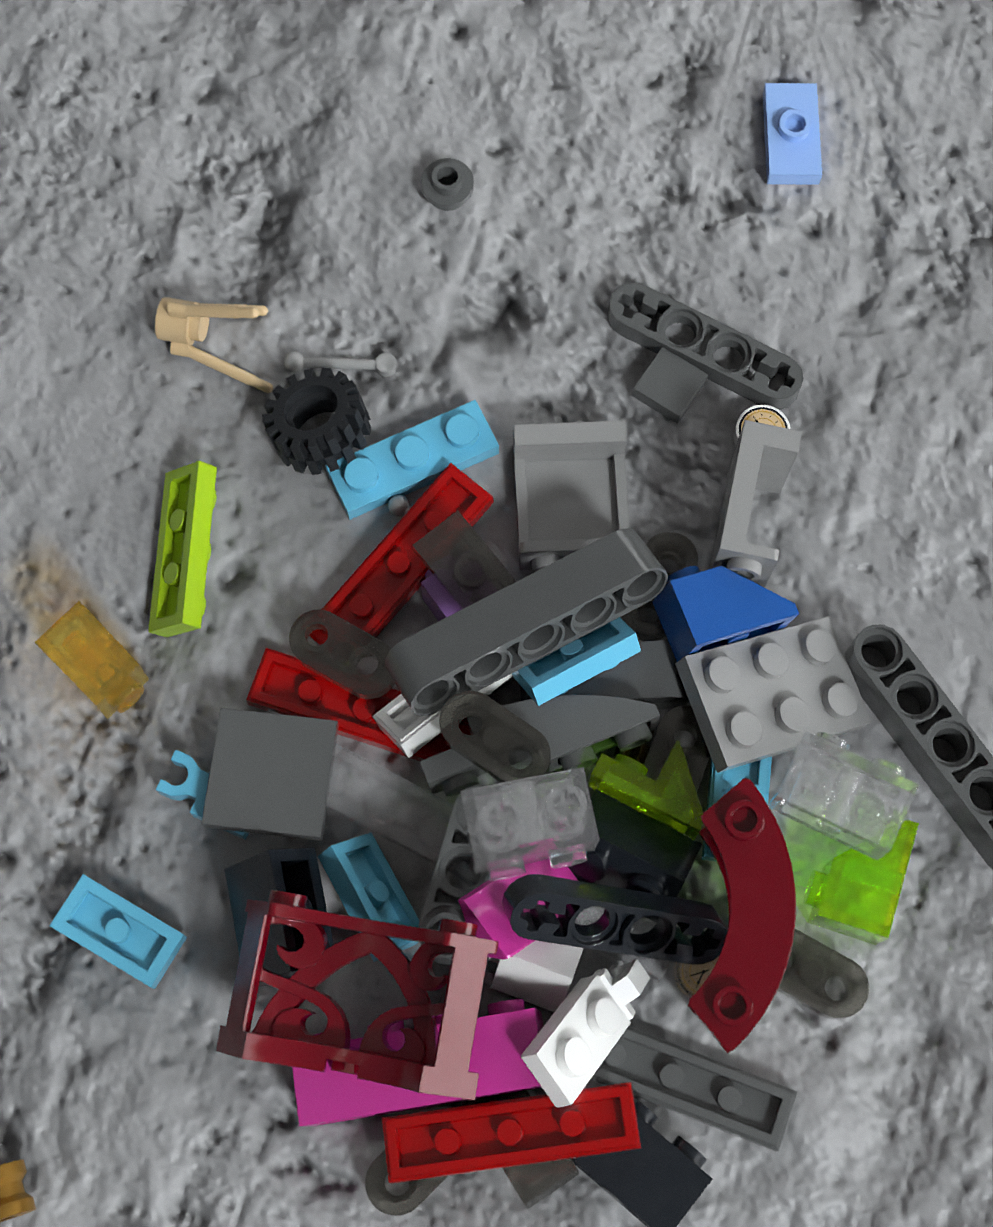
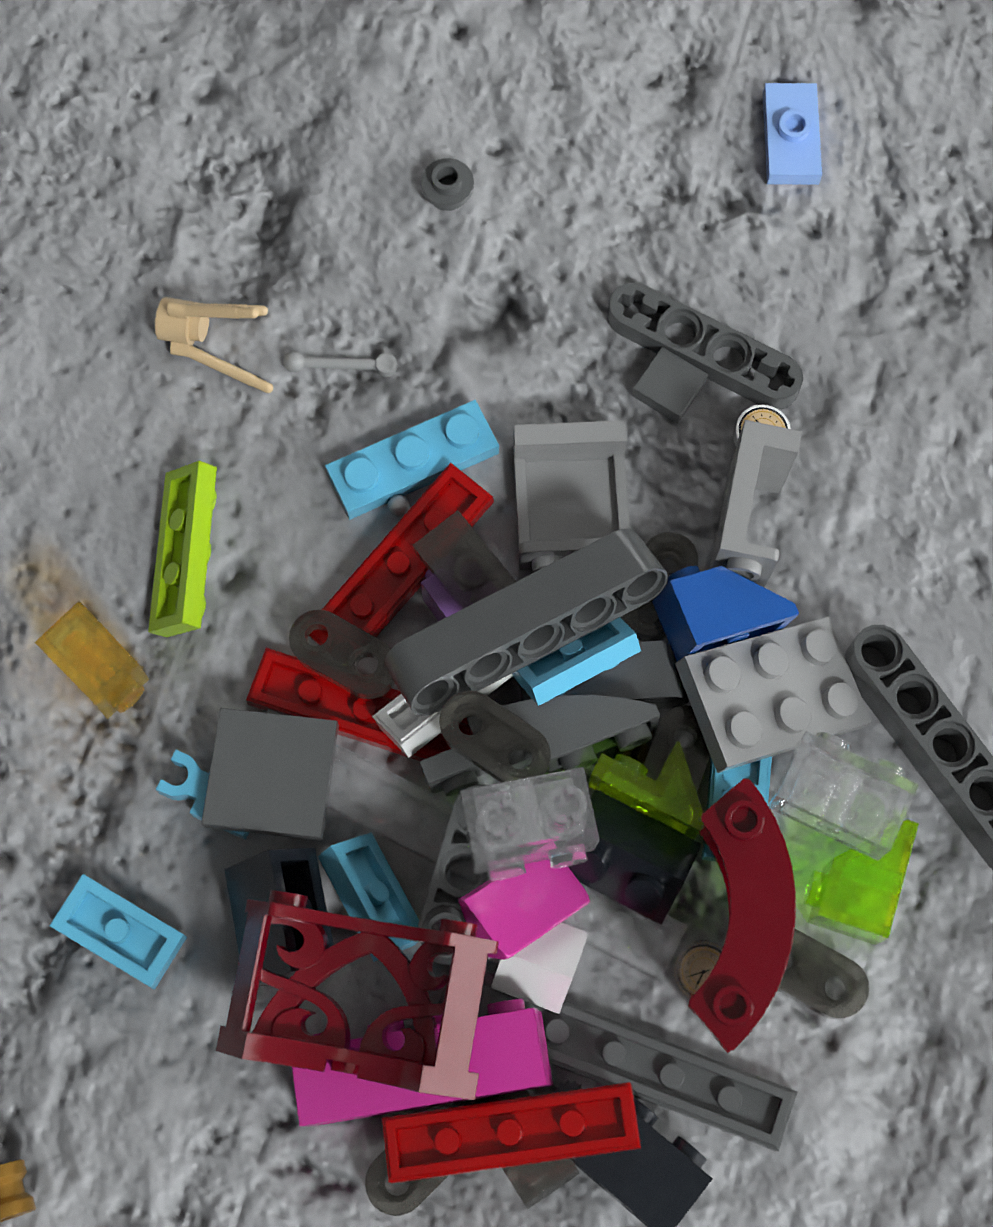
(306, 399): black tyre -> none
(584, 1030): white hinge -> none
(613, 928): black beam -> none

